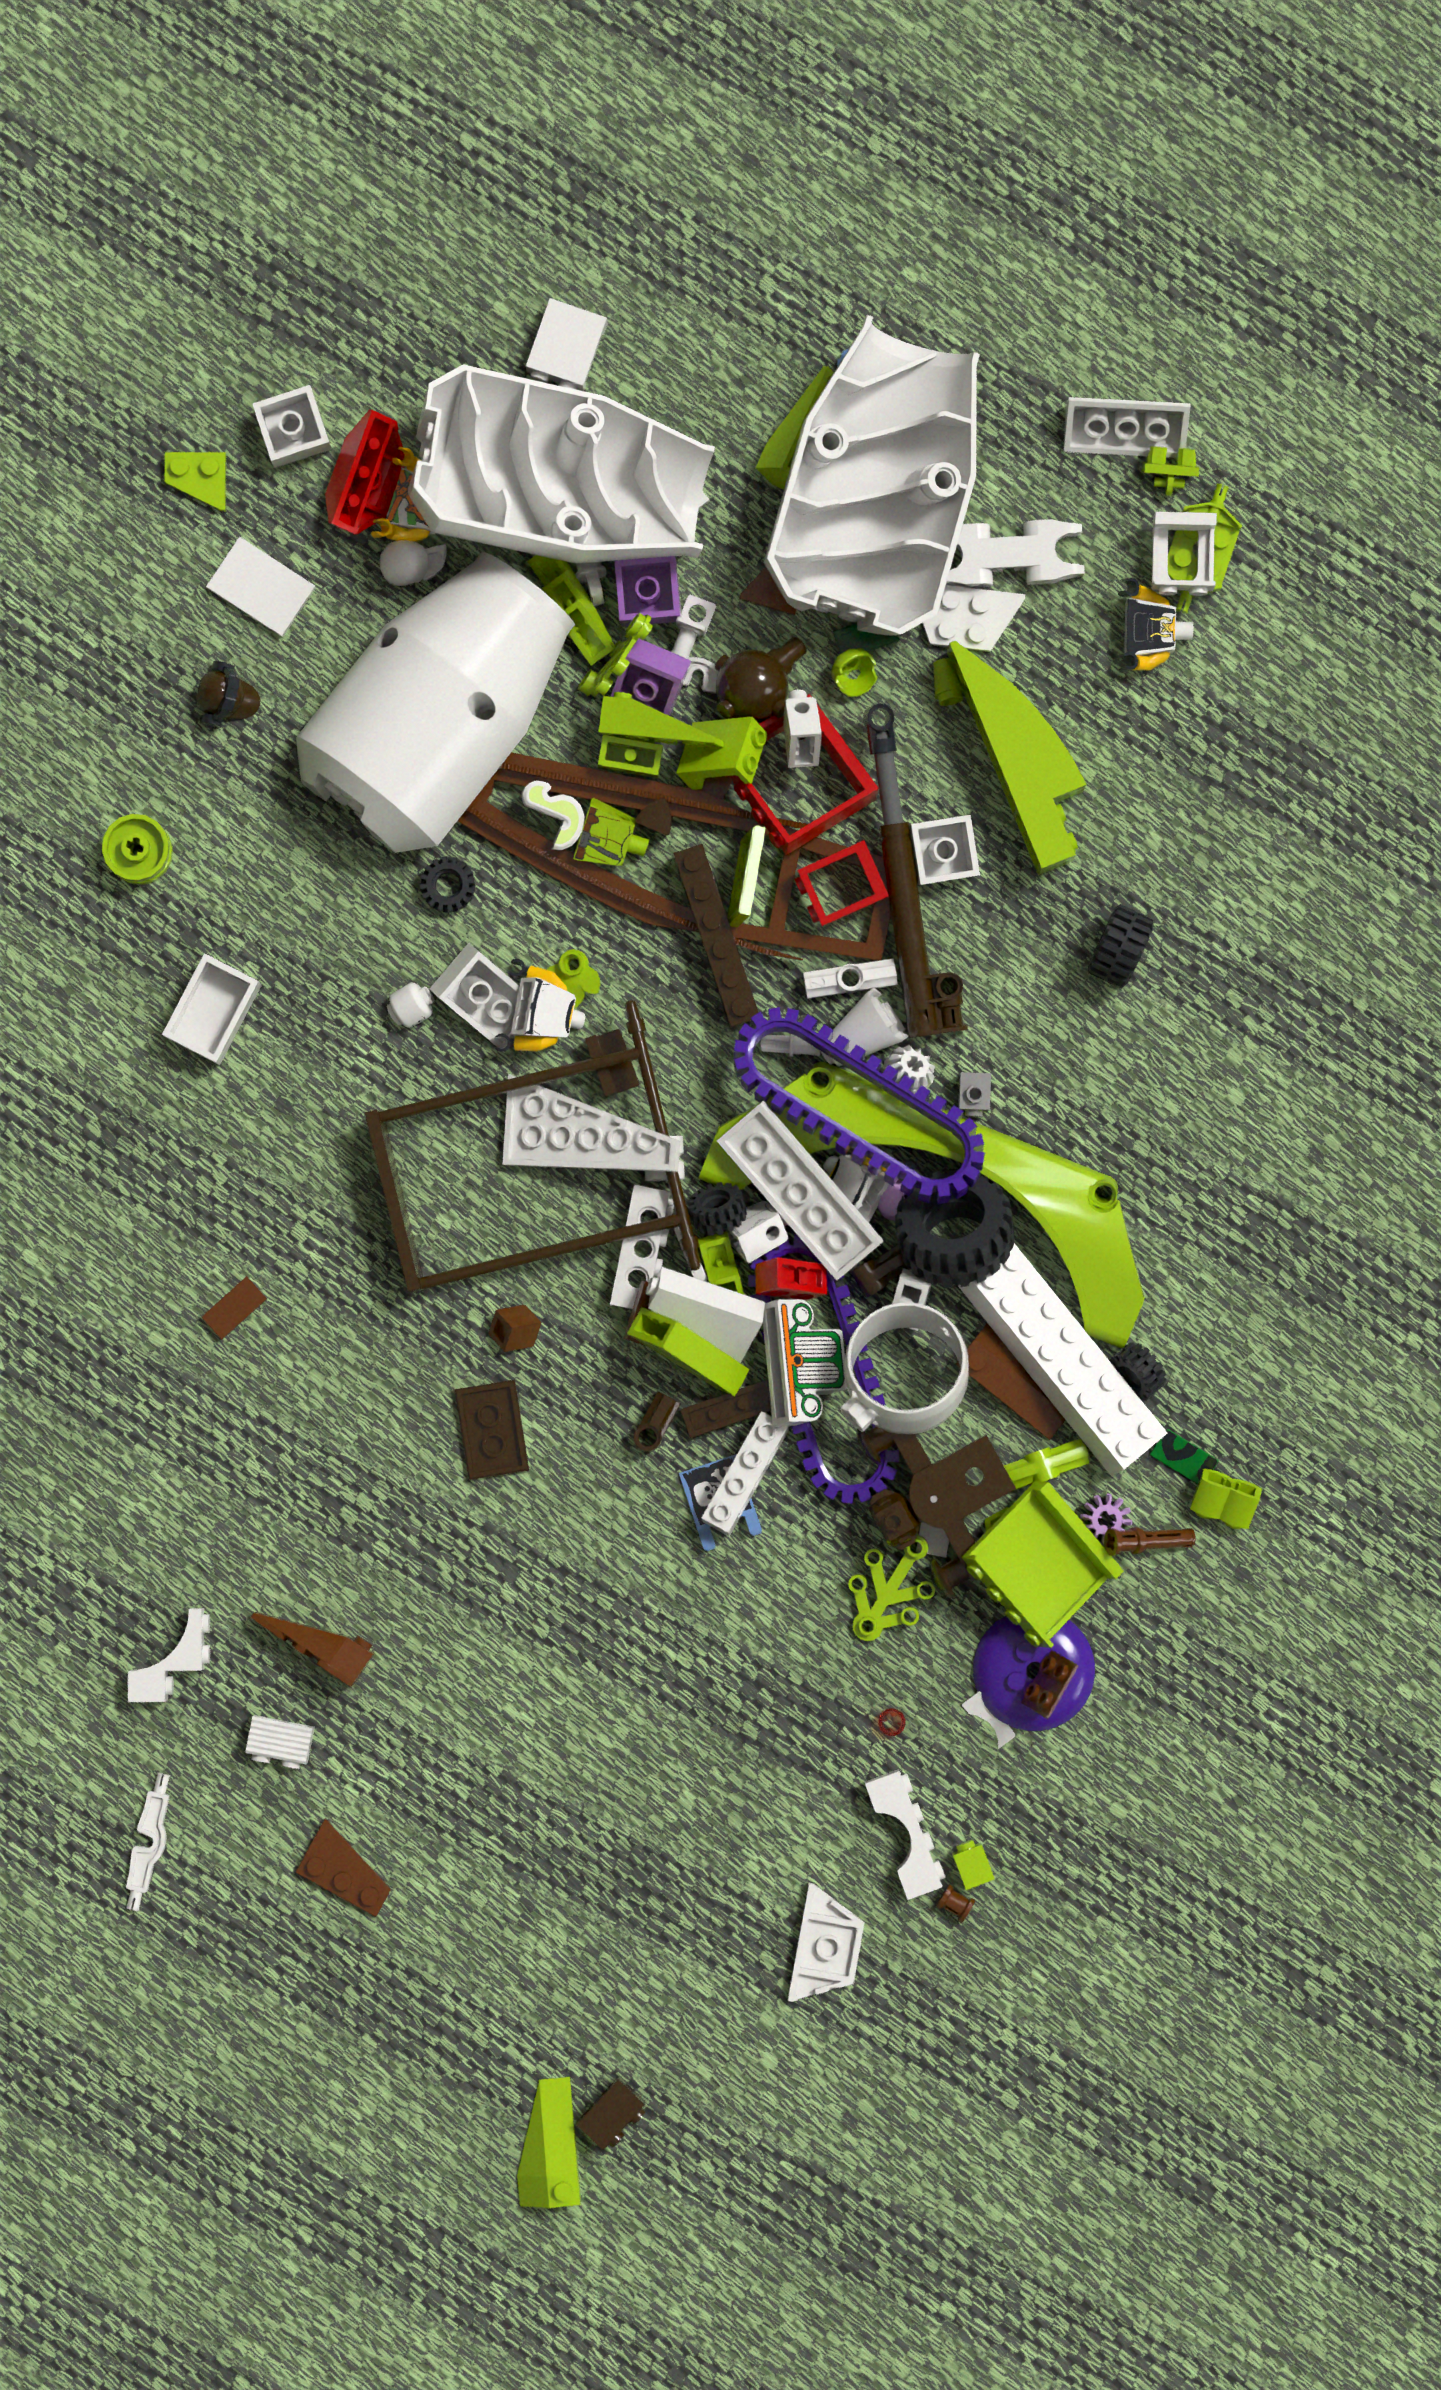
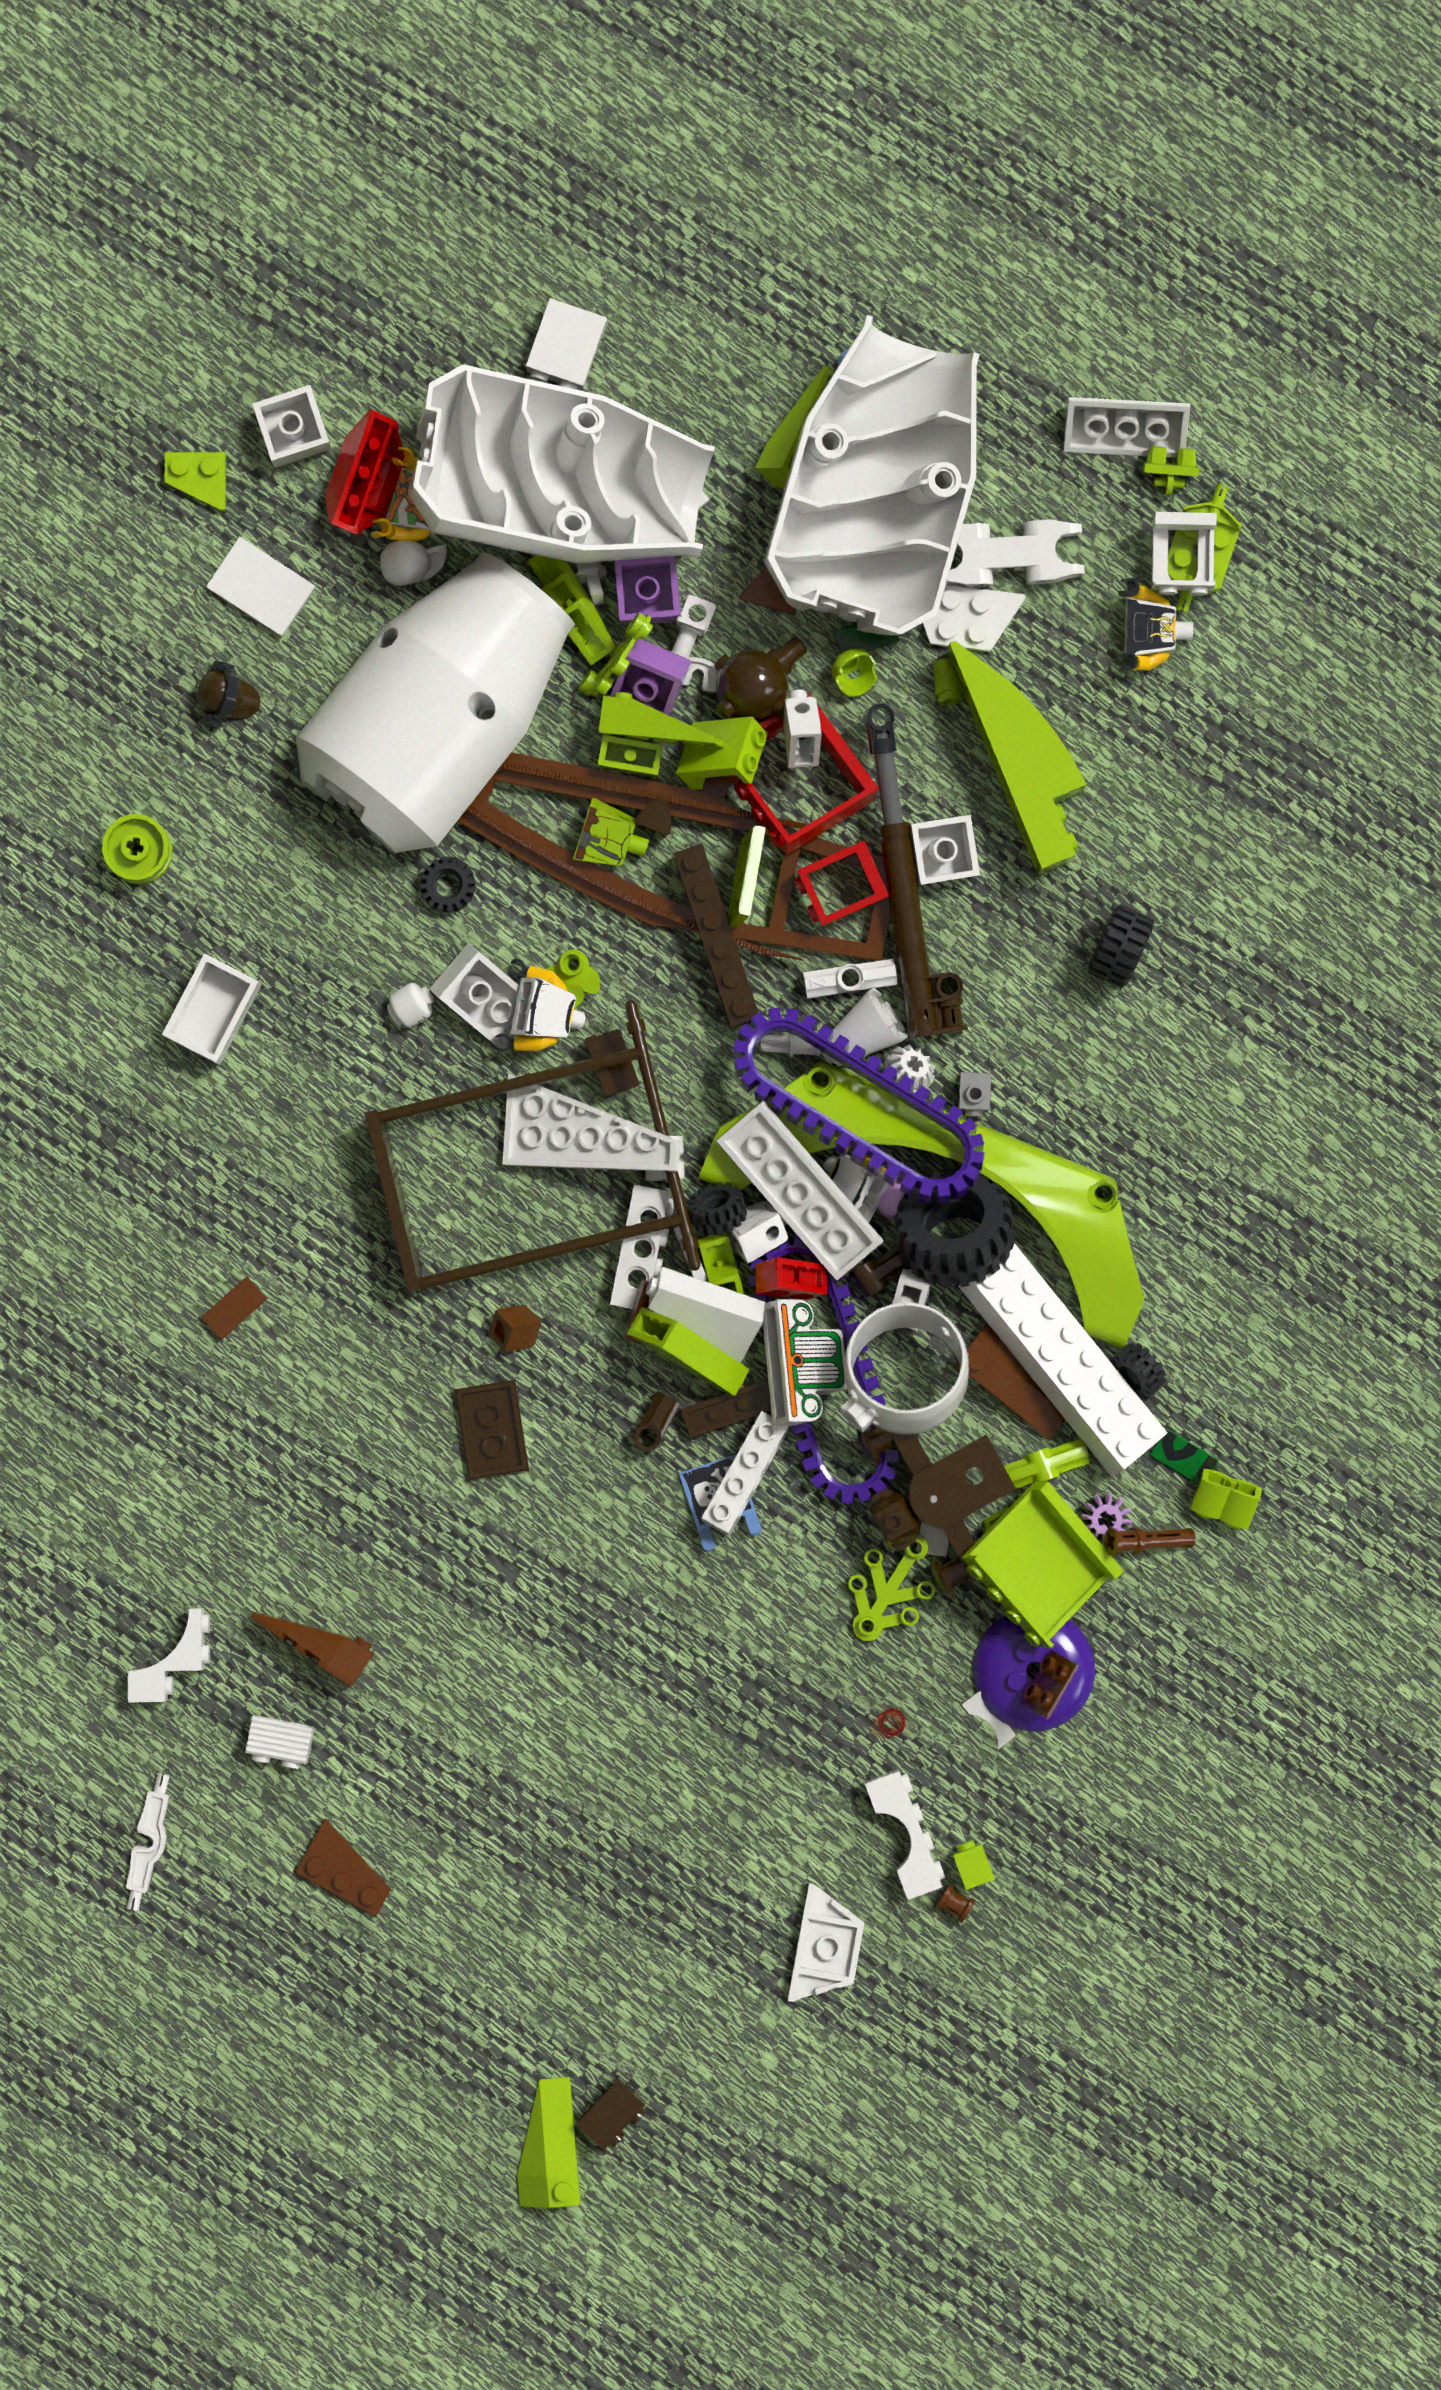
(559, 807): animal -> none

